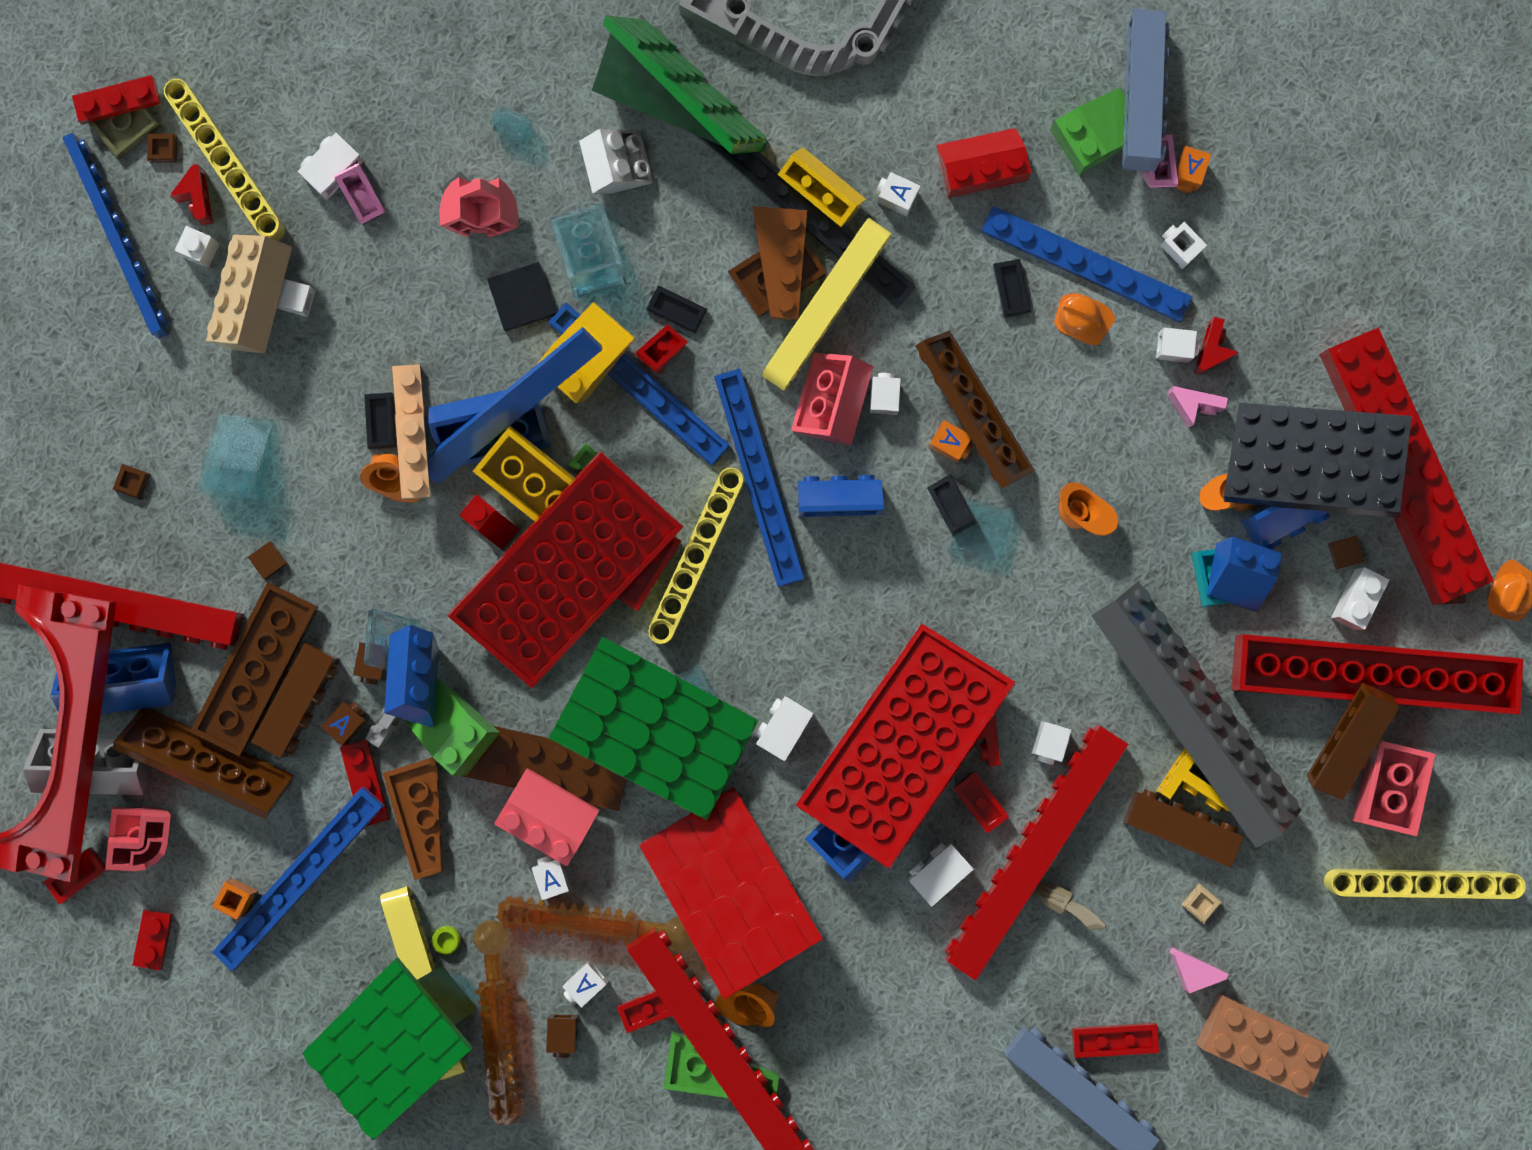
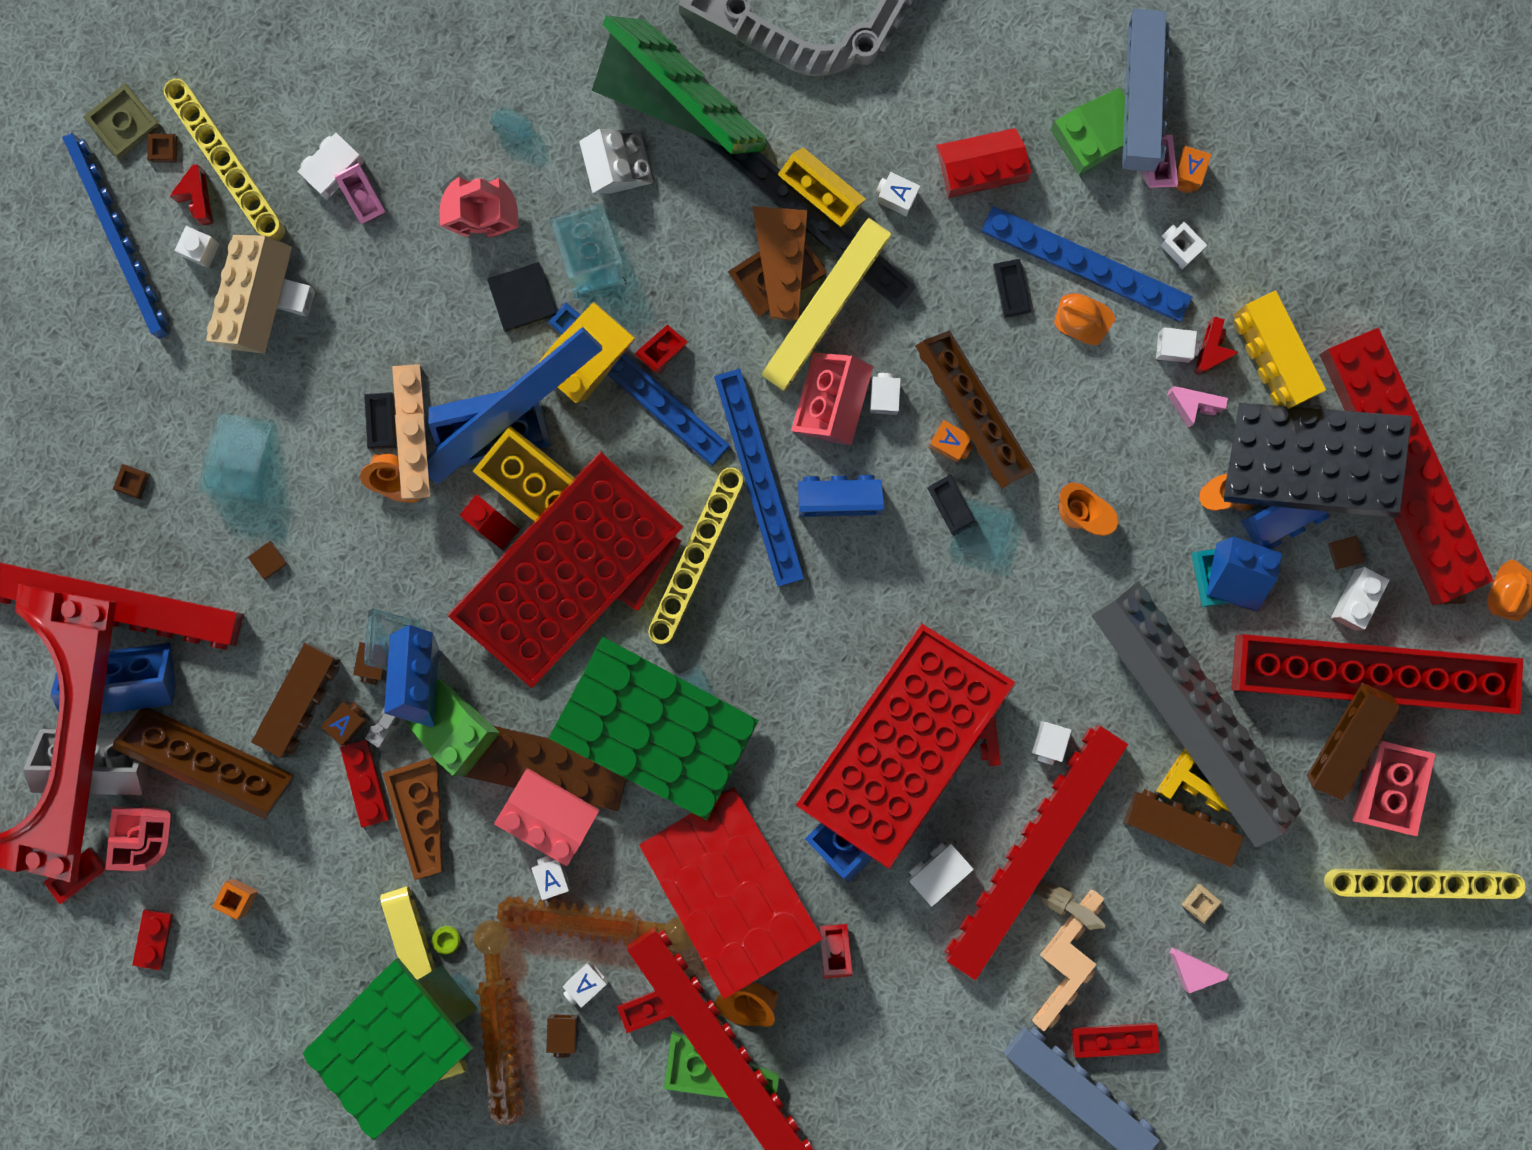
(116, 99): red plate -> none
(254, 669): reddish brown plate -> none
(298, 878): blue plate -> none
(583, 457): bright green tile -> none
(676, 309): black tile -> none
(784, 727): white brick -> none
(835, 951): none -> slope
(980, 802): red plate -> none
(1068, 961): none -> light nougat bracket
(1262, 1045): nougat brick -> none
(1278, 351): none -> yellow brick

